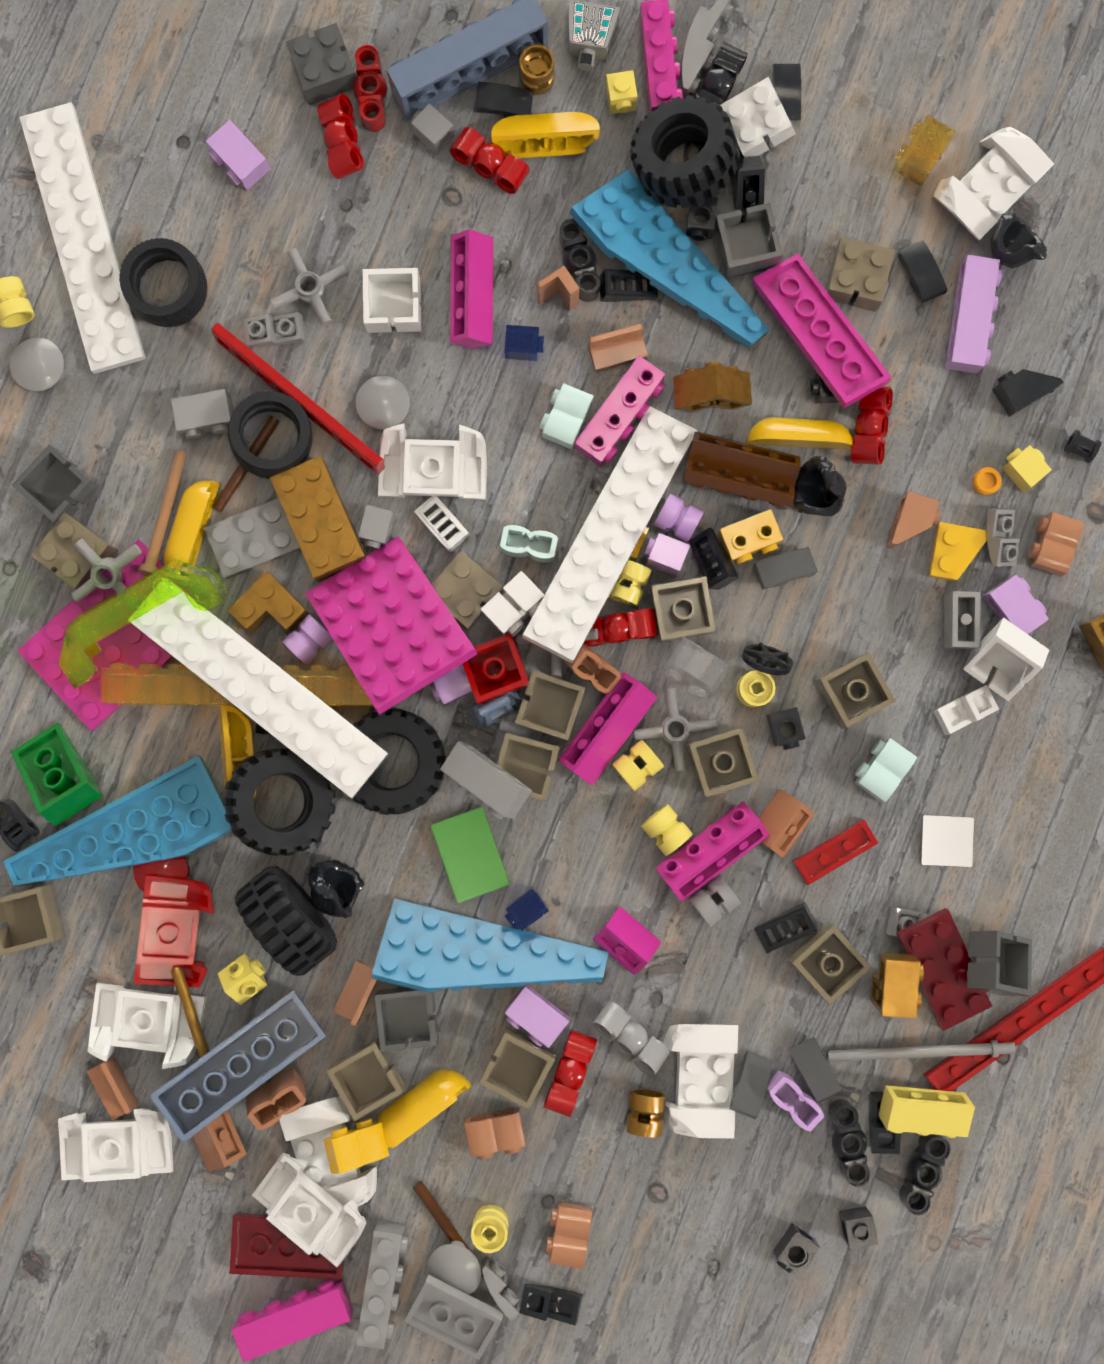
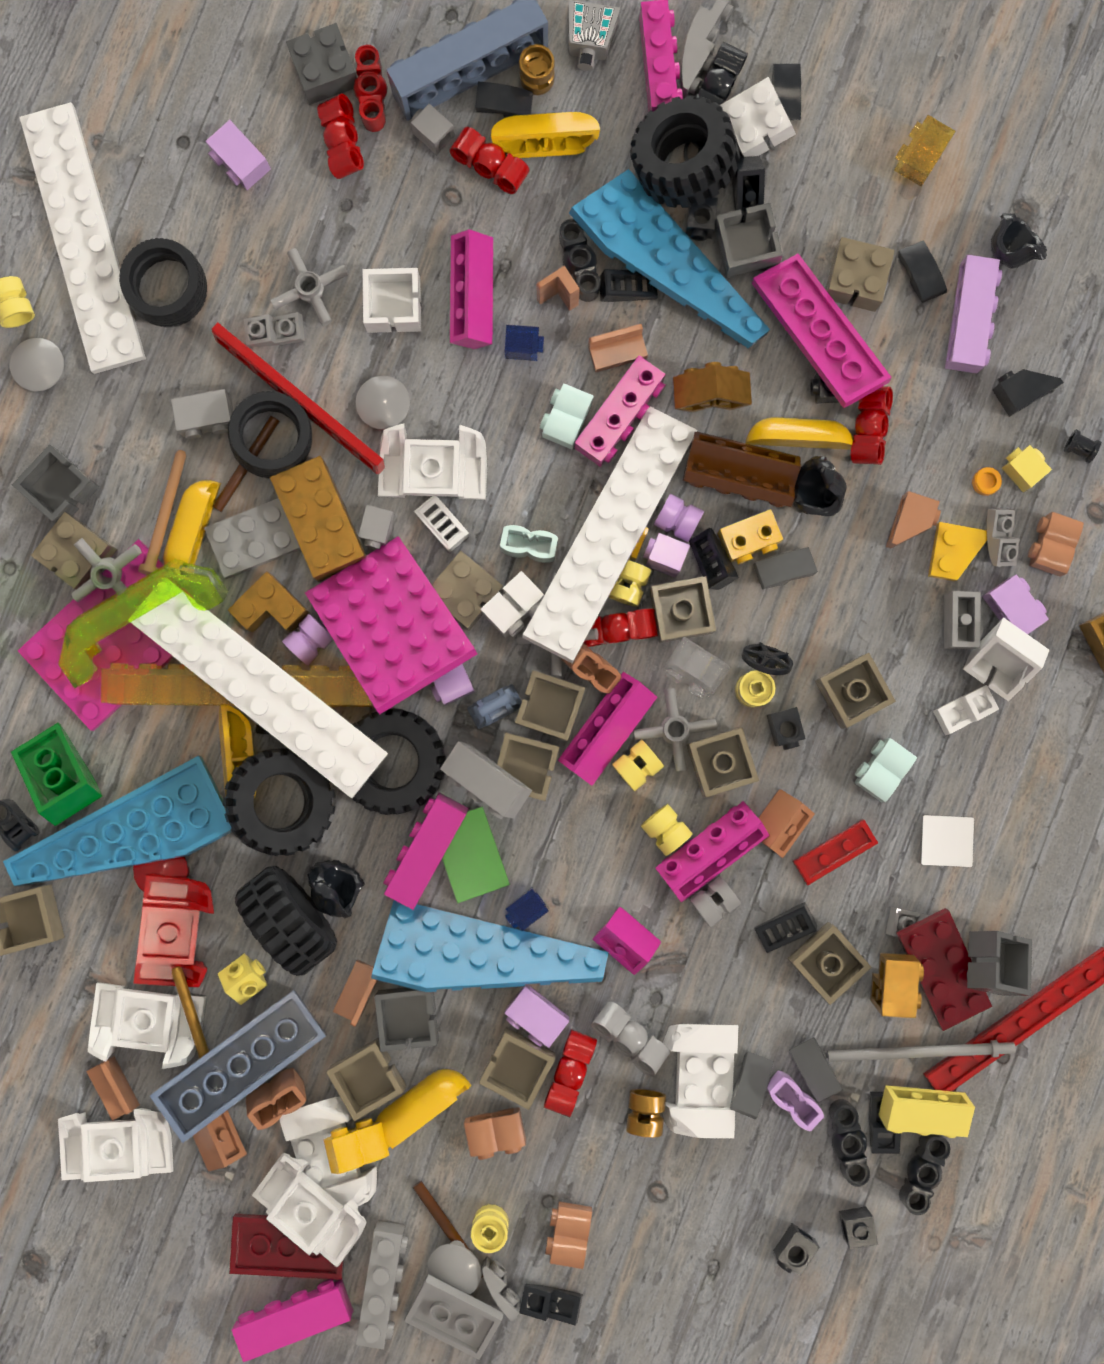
(426, 850): none -> dark pink brick
(496, 669): red slope -> none
(621, 92): light yellow brick -> none
(995, 181): white piece -> none

